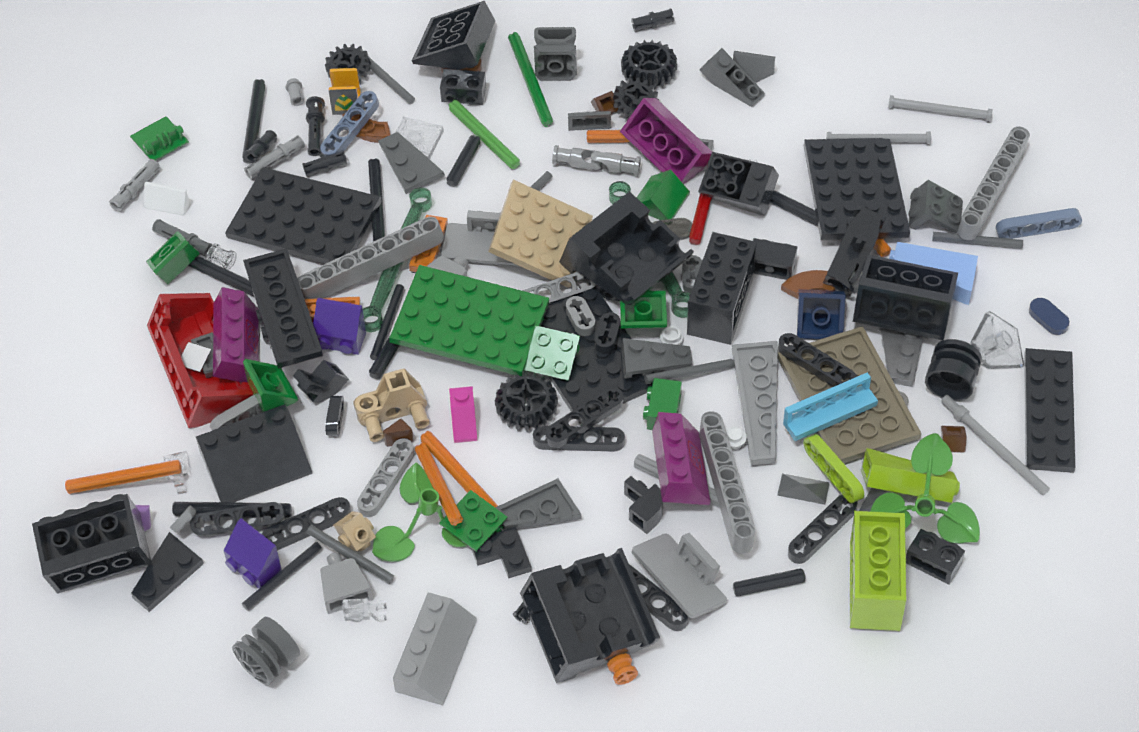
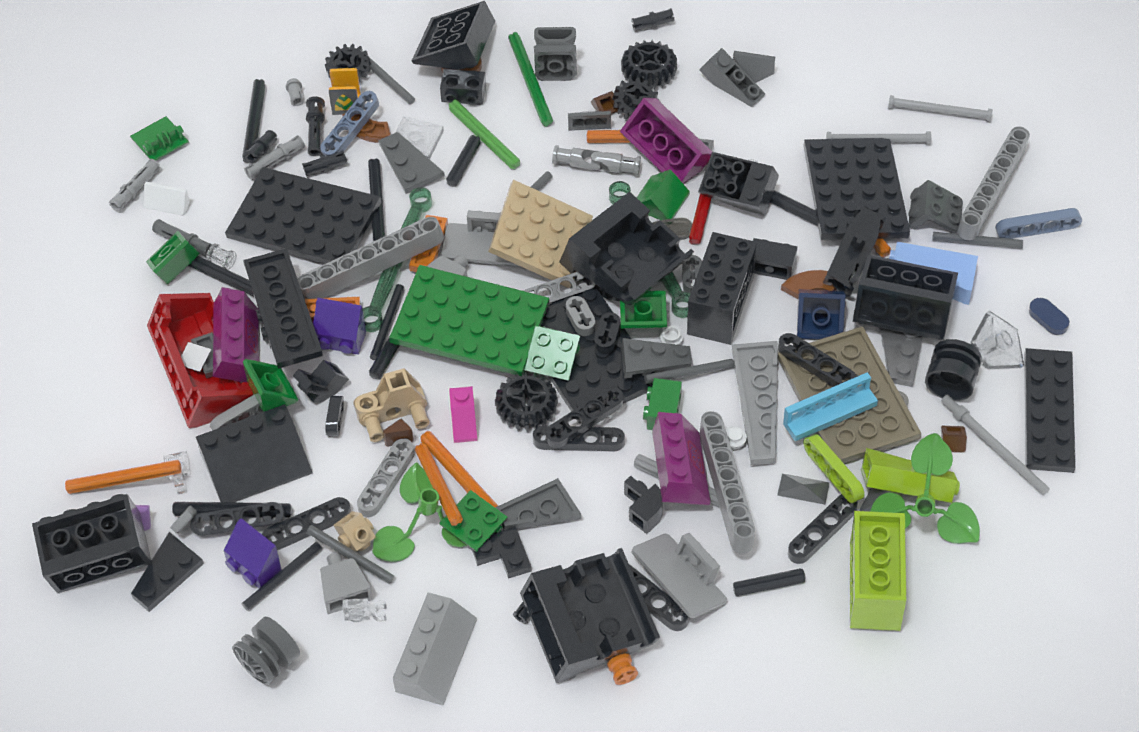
(932, 560): black brick -> none

